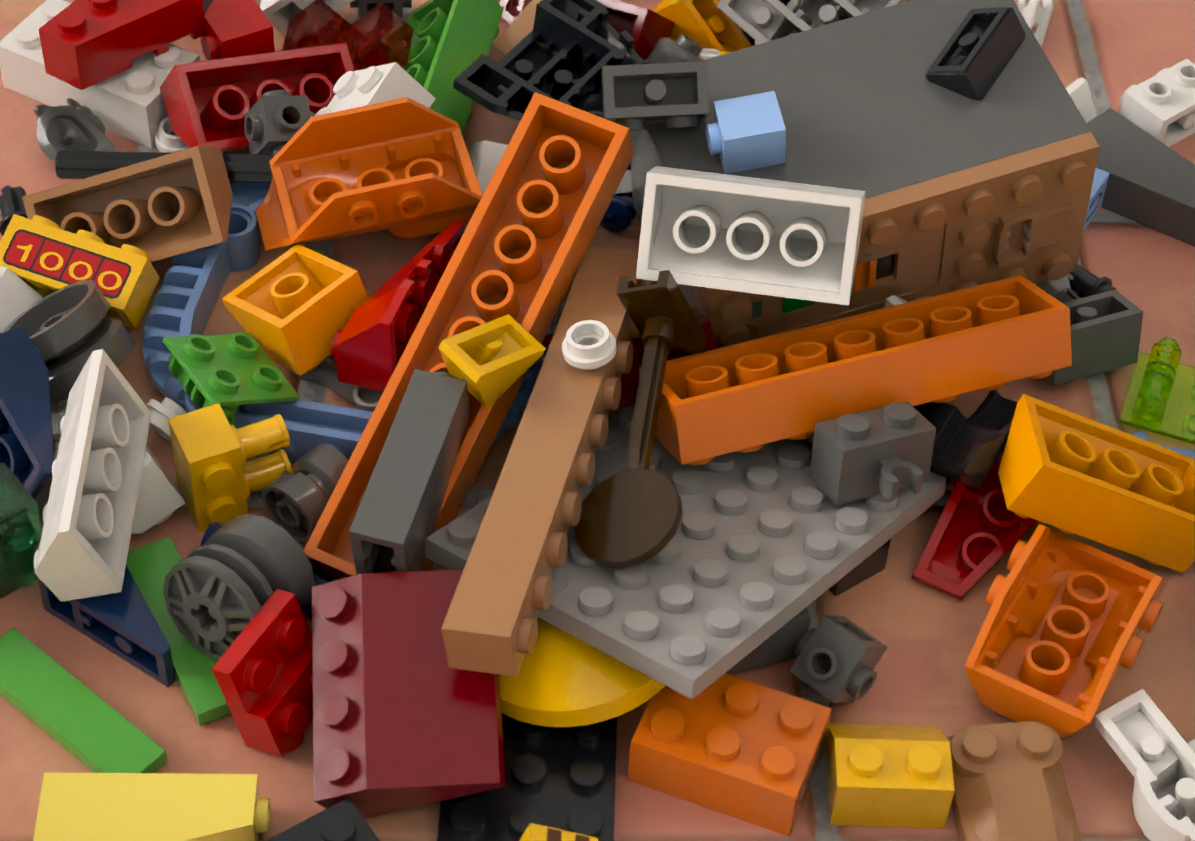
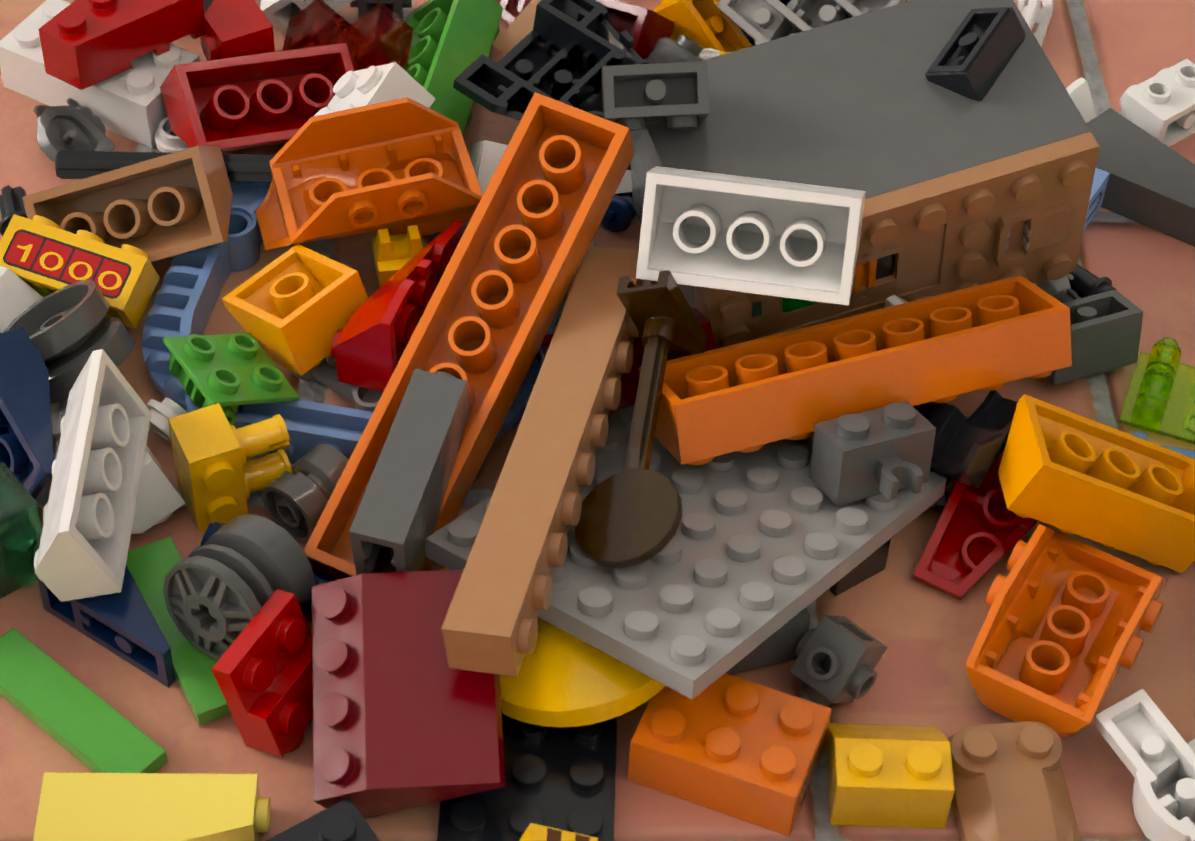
(275, 121): dark grey brick -> none
(394, 251): none -> yellow tile
(491, 357): yellow slope -> none
(589, 345): white plate -> none
(747, 132): light blue brick -> none

